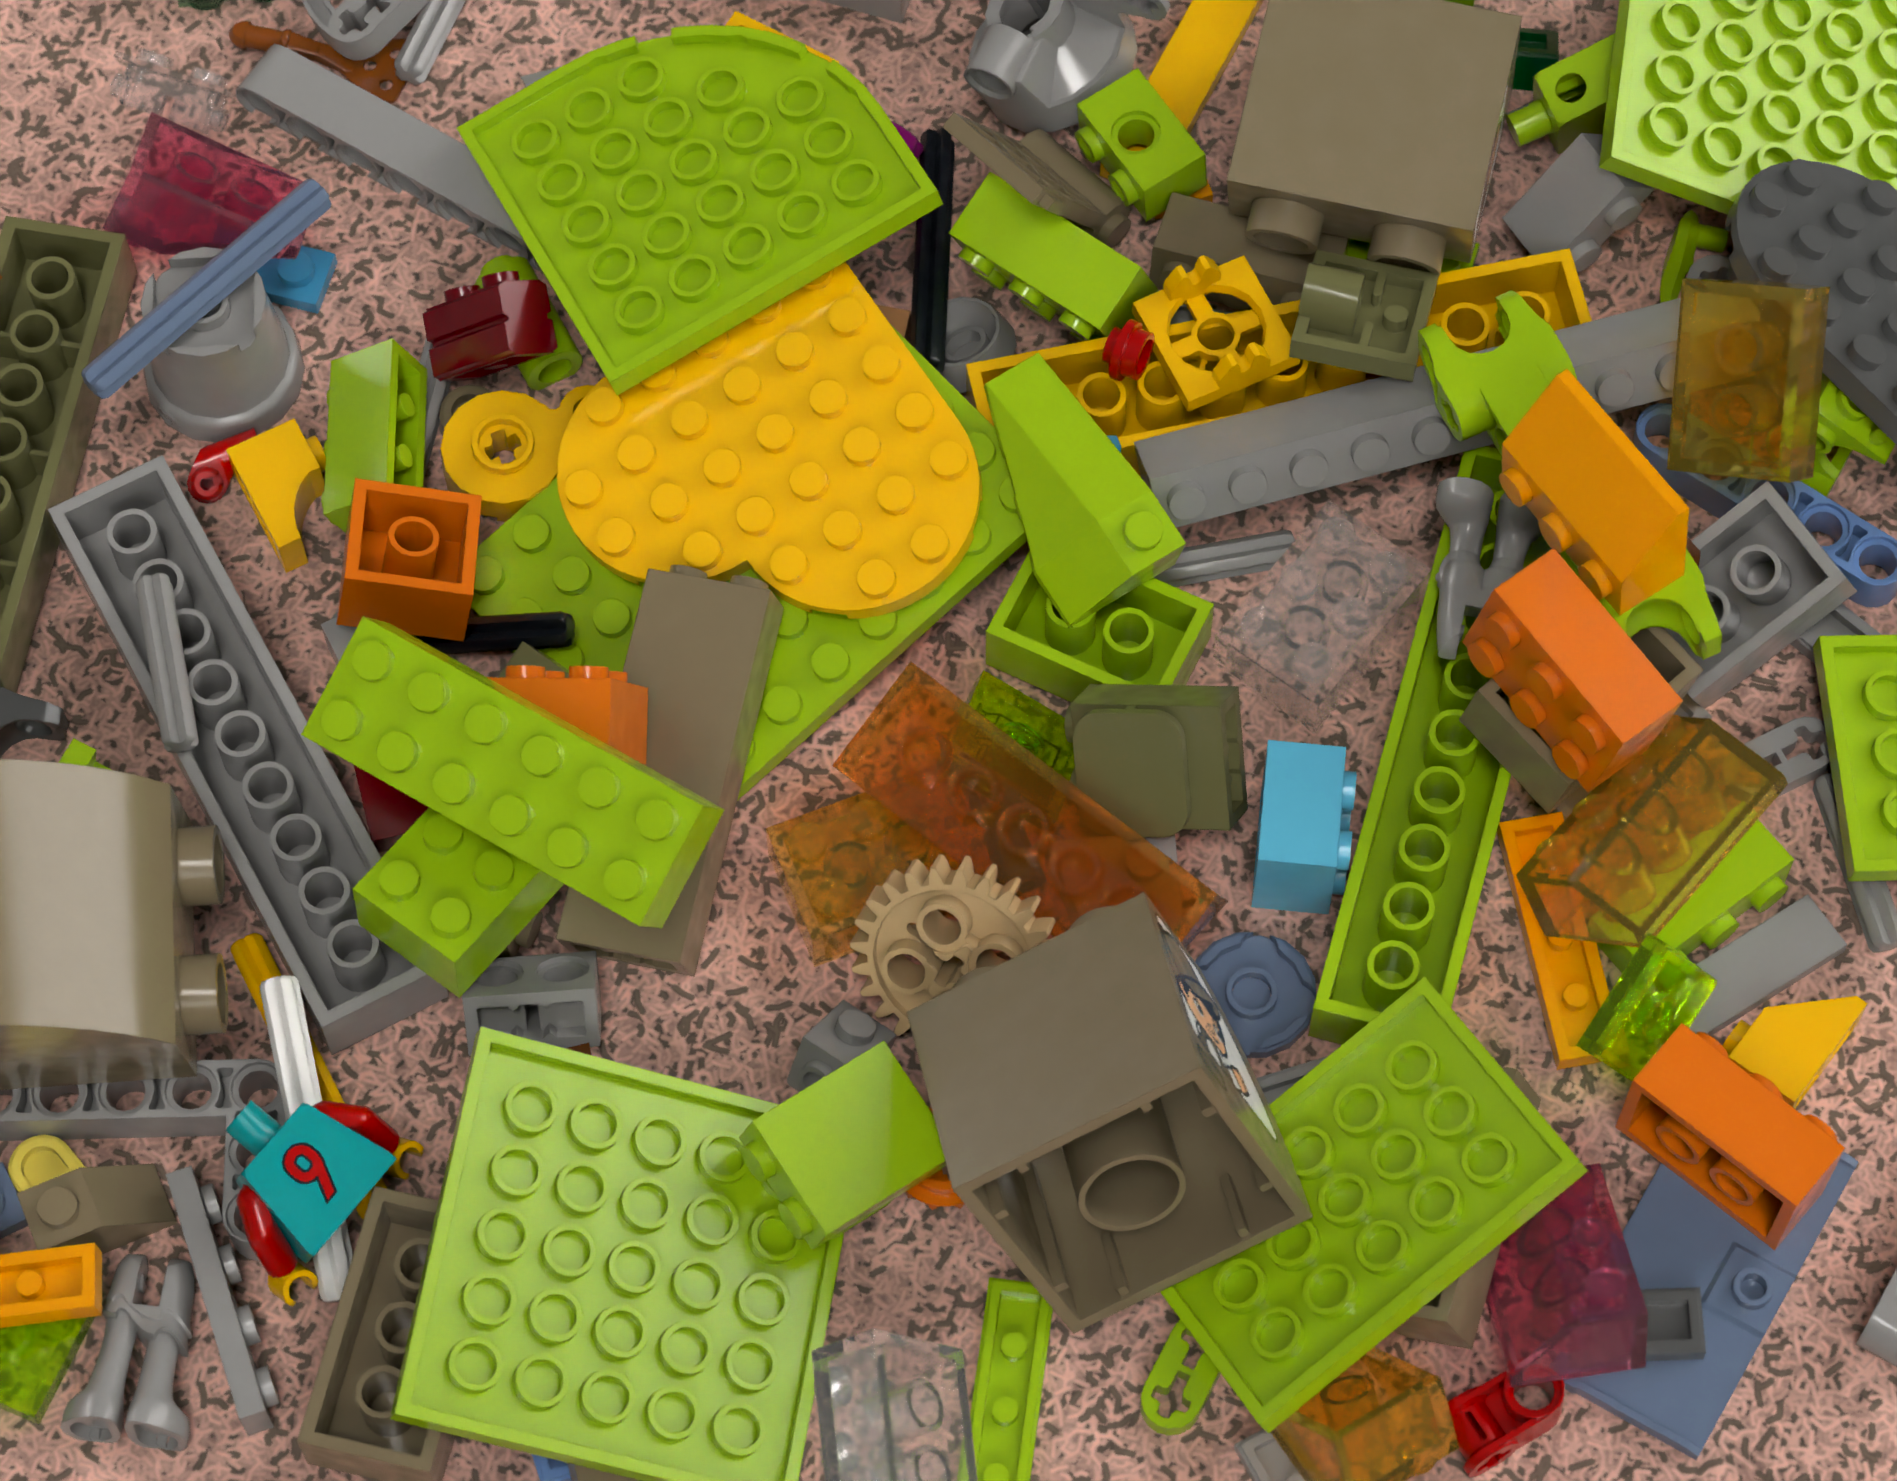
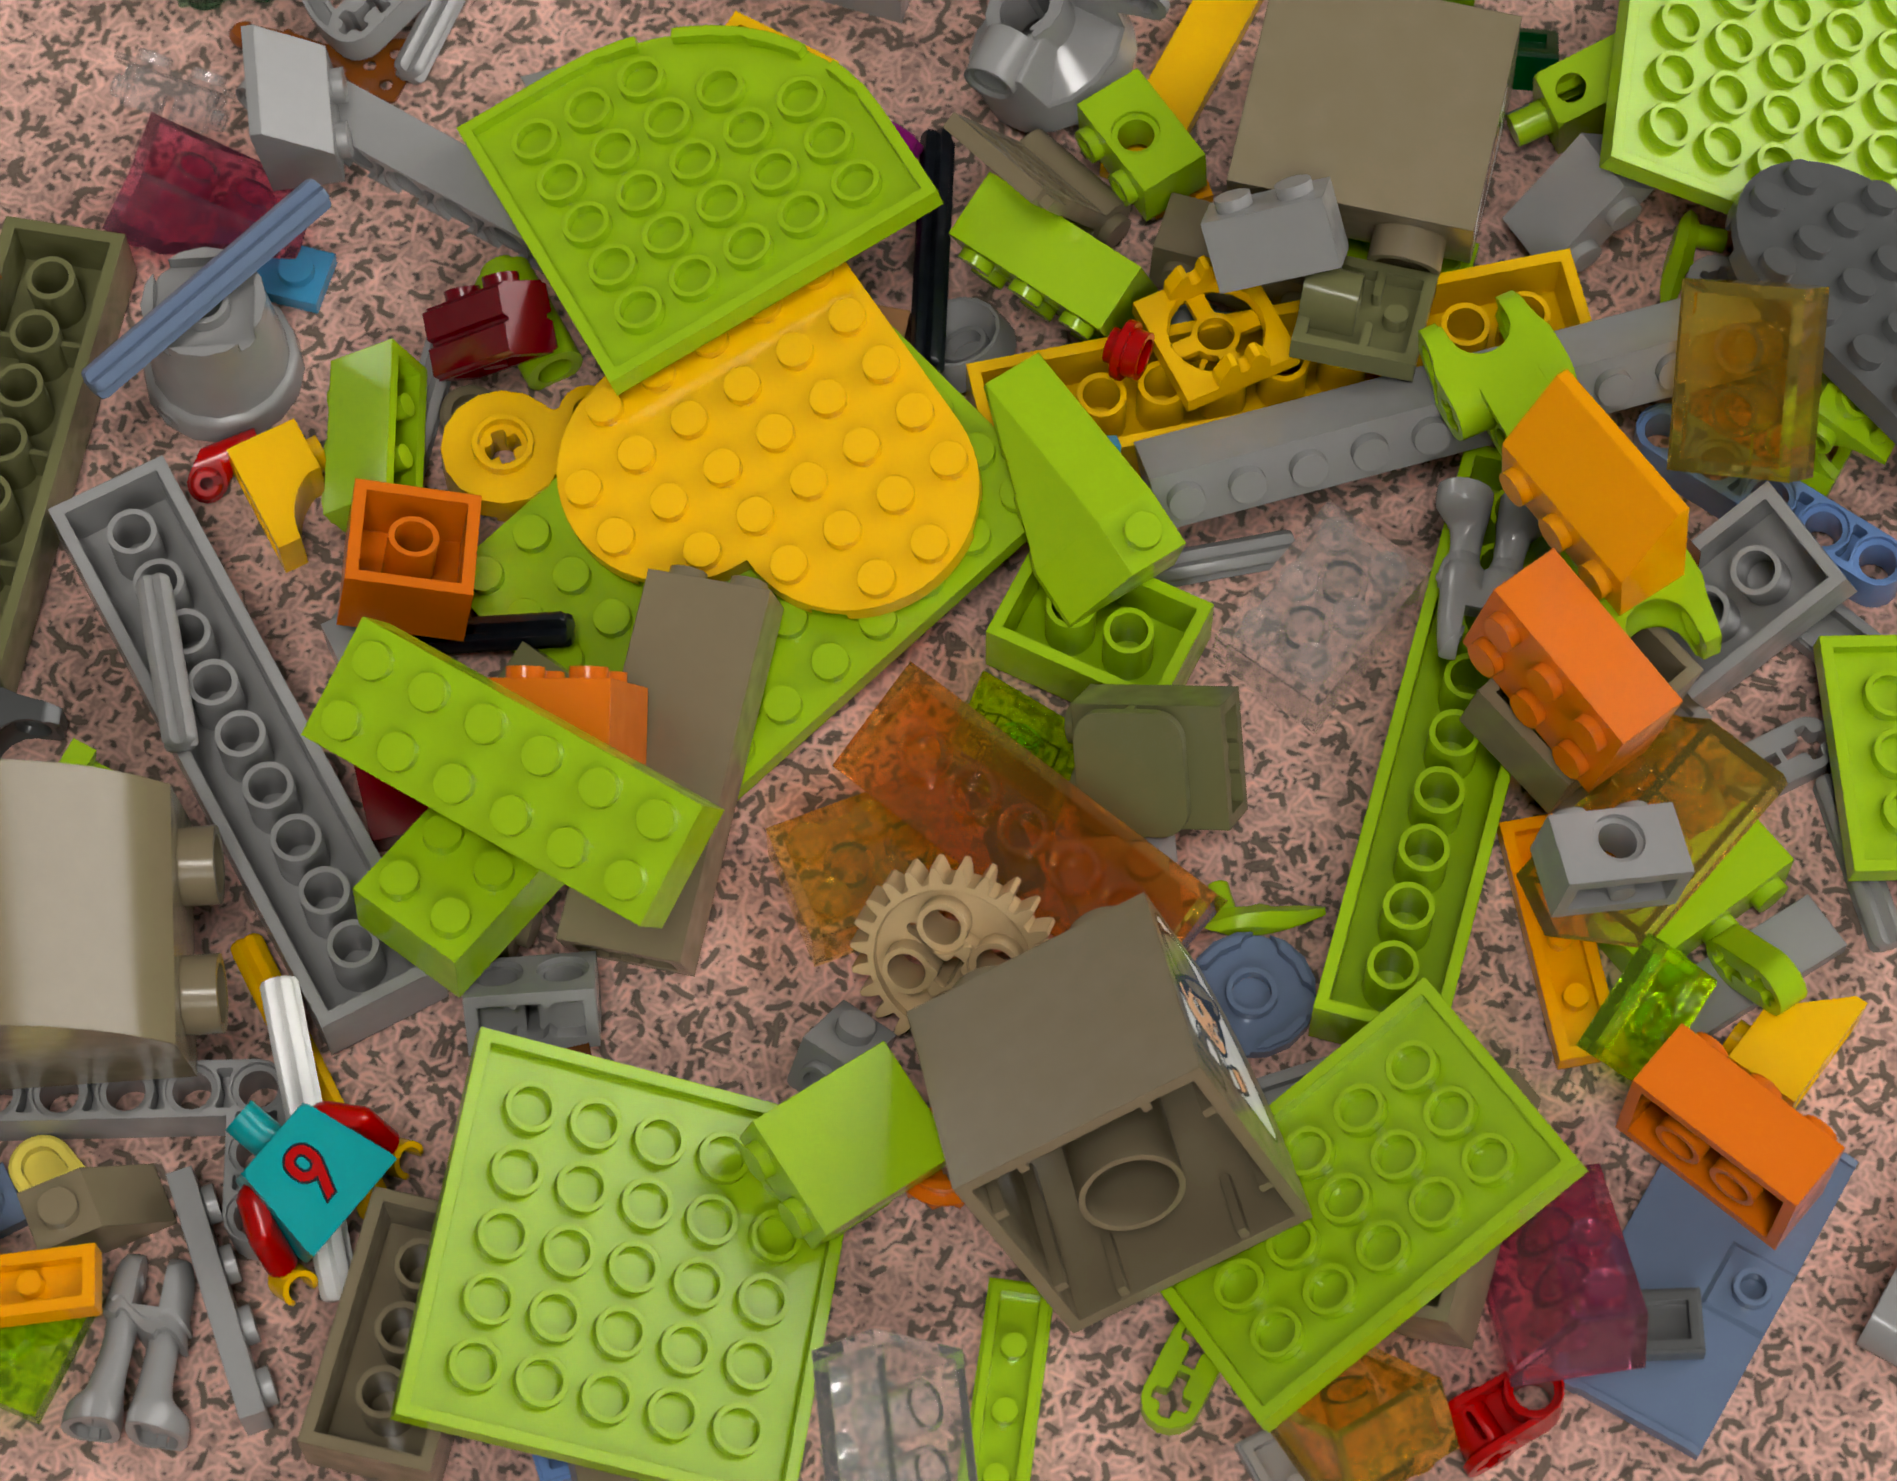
(294, 108): none -> light grey slope
(1258, 918): none -> lime bar
(1274, 233): none -> light grey brick
(1303, 827): medium azure brick -> none
(1584, 879): none -> light grey brick
(1756, 969): none -> lime beam

